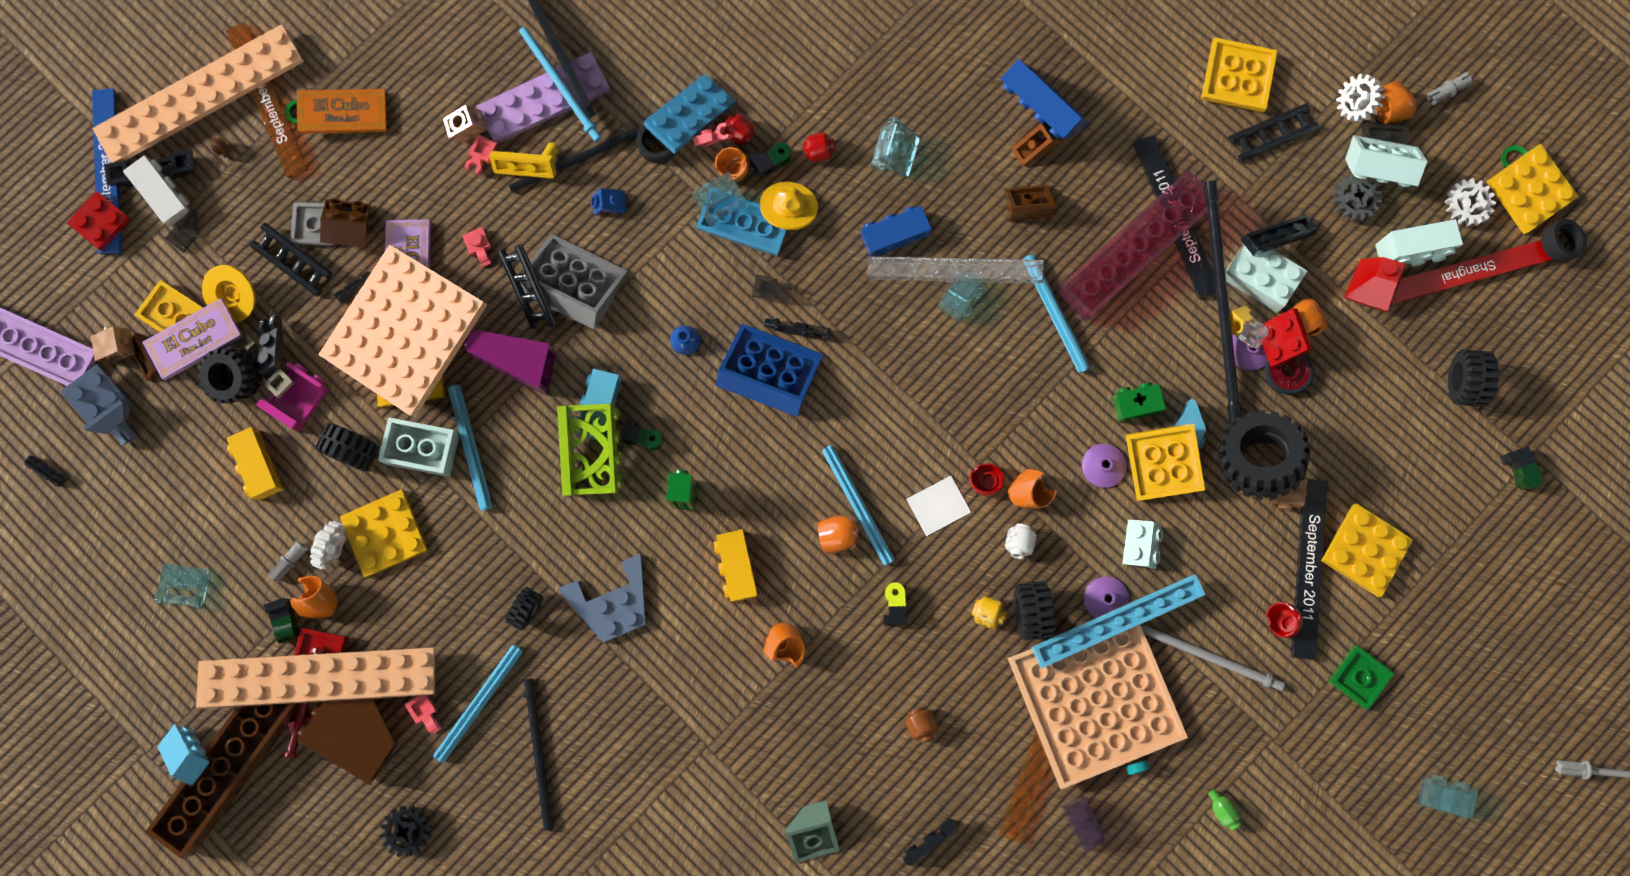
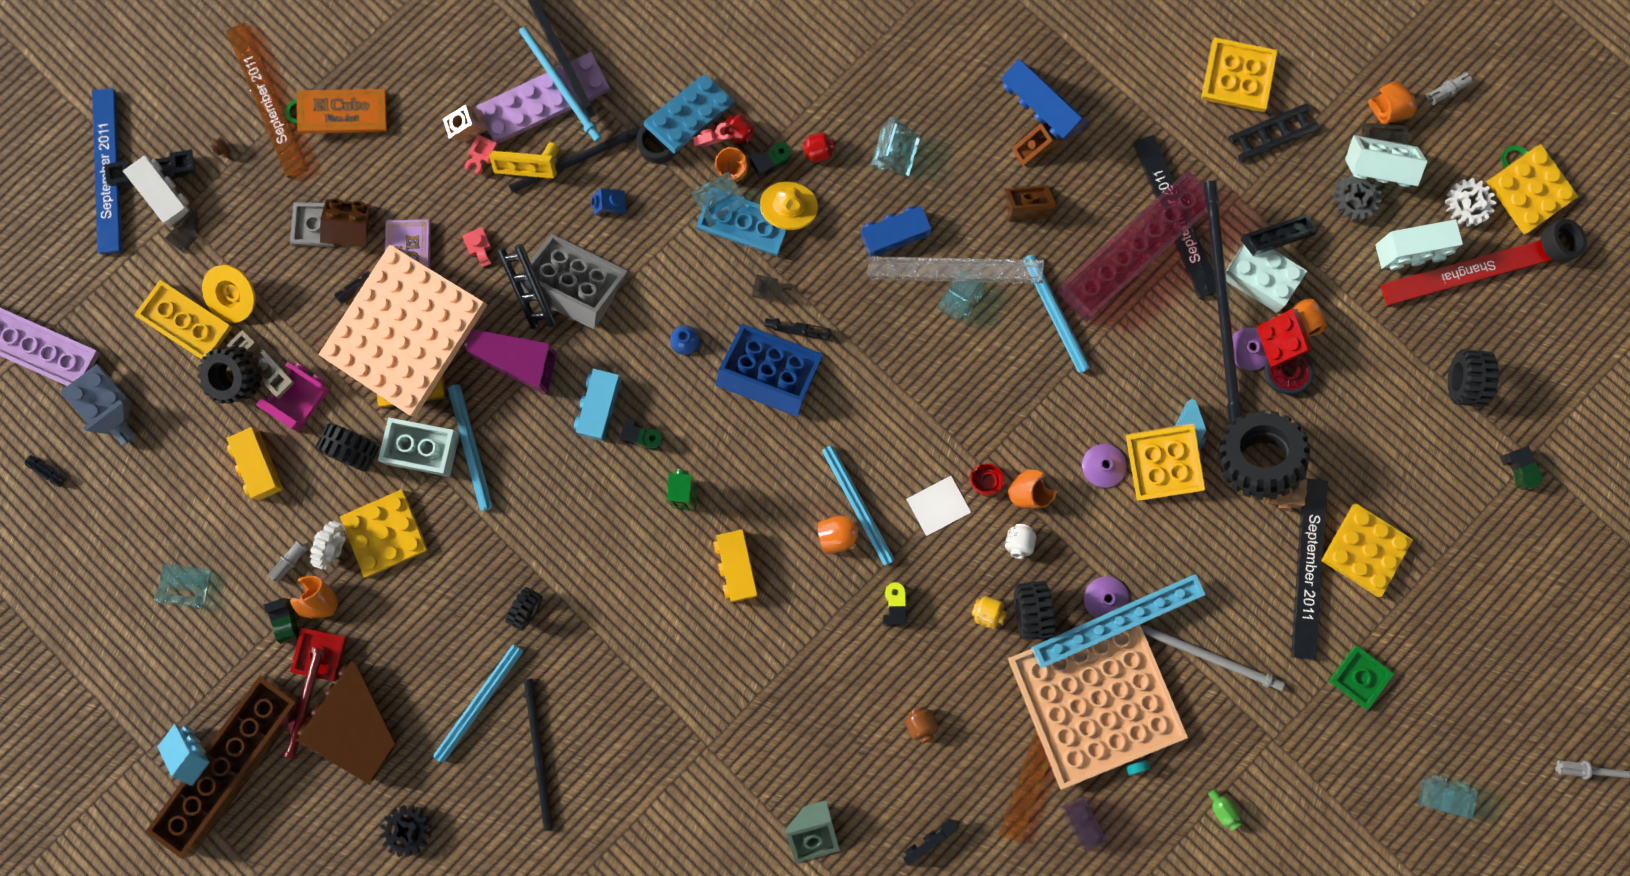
(98, 221): red plate -> none
(112, 344): medium nougat head -> none
(142, 357): reddish brown slope -> none
(192, 338): lavender tile -> none
(198, 95): light nougat plate -> none
(270, 345): black hinge -> none
(303, 258): black bar -> none
(315, 678): light nougat plate -> none
(422, 710): coral plate -> none
(571, 474): lime fence -> none
(614, 611): sand blue wing -> none
(785, 643): orange piece -> none
(1142, 544): light aqua bracket -> none
(1151, 403): green brick -> none
(1247, 328): clear leg -> none
(1284, 619): red hair -> none
(1360, 98): white gear -> none
(1375, 282): slope -> none

